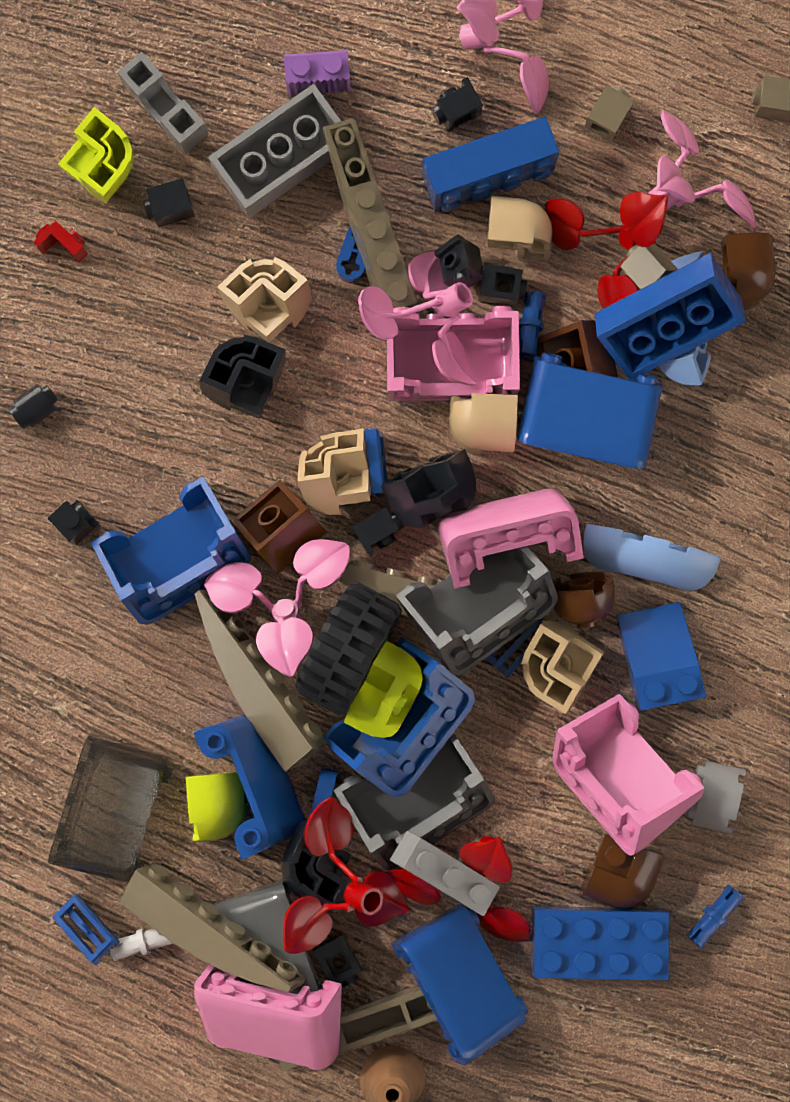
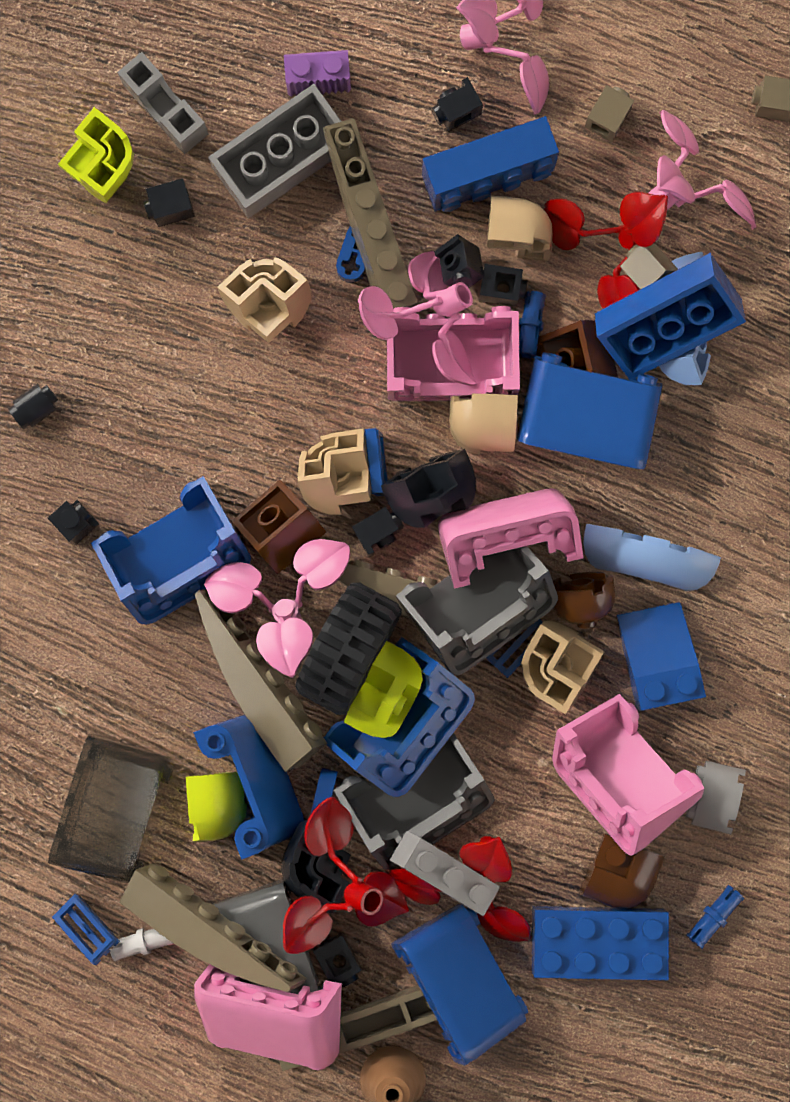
(69, 240): red bracket -> none
(243, 374): black brick -> none
(749, 265): reddish brown brick -> none

